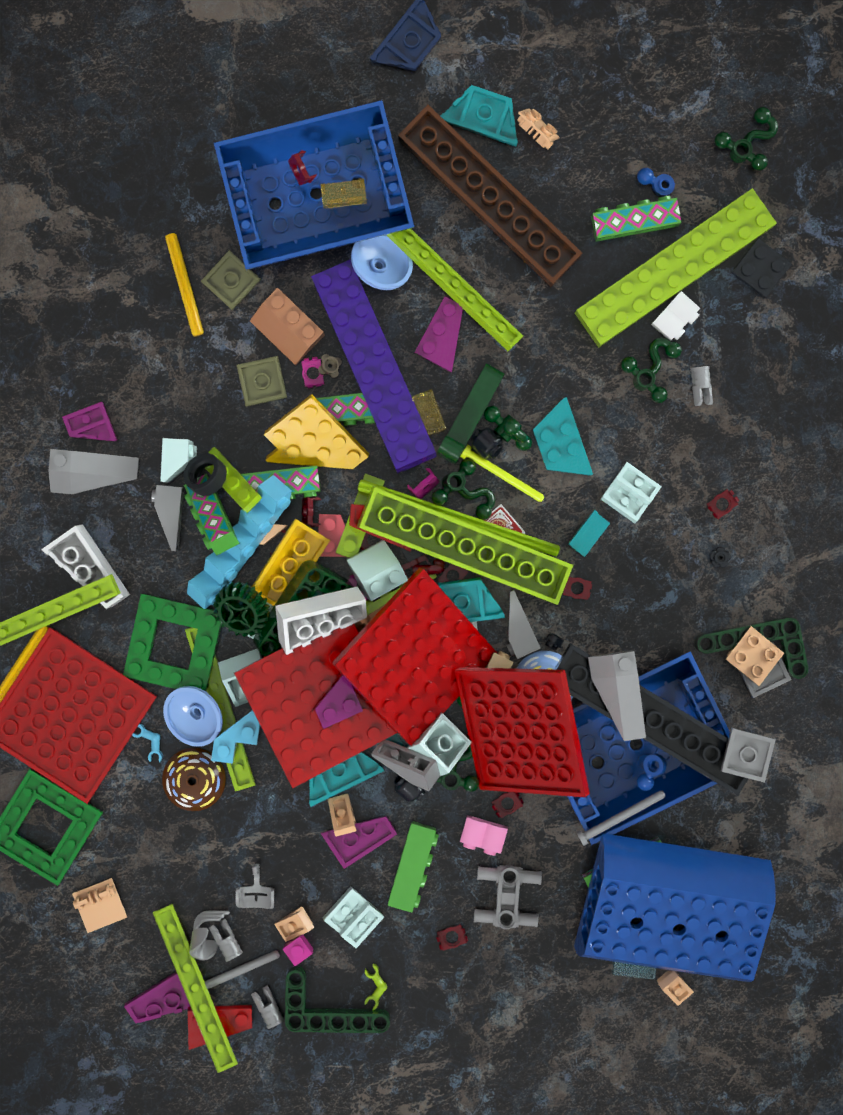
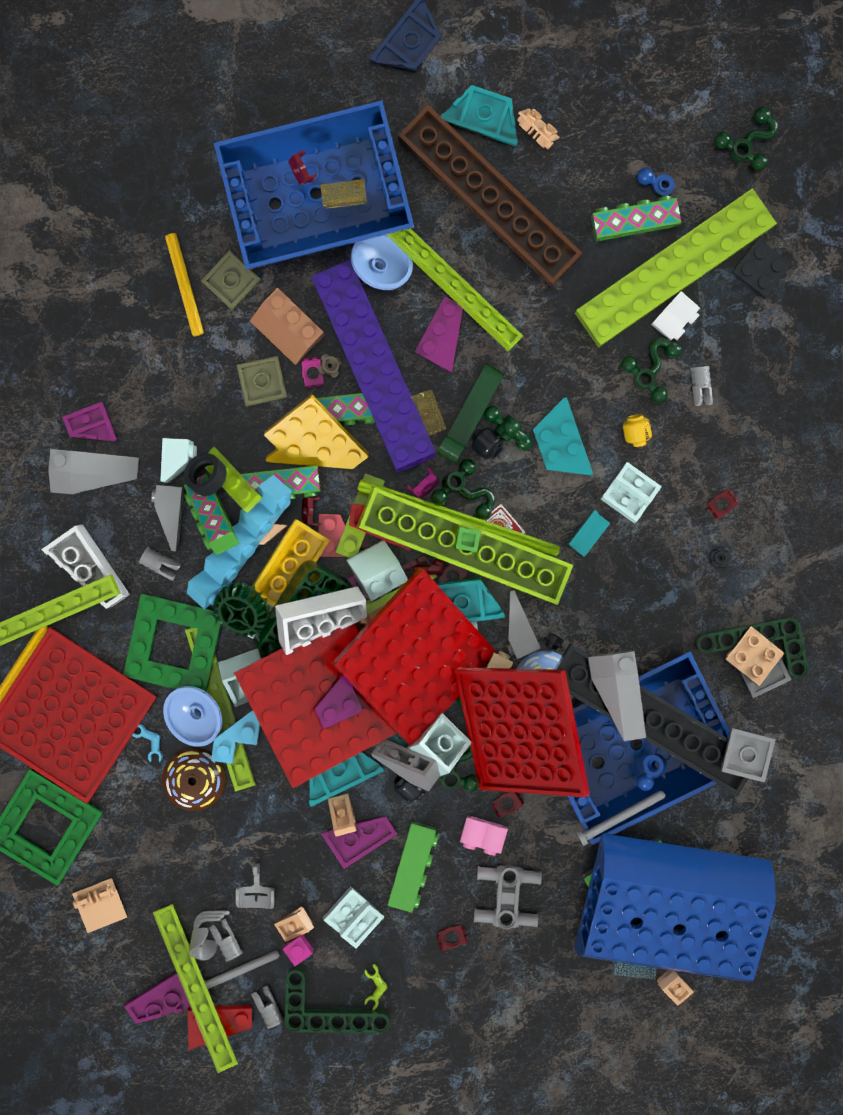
(155, 561): none -> light grey hinge
(467, 452): neon yellow bar -> none
(467, 539): none -> bright green tile
(586, 588): dark red piece -> none
(637, 430): none -> yellow head

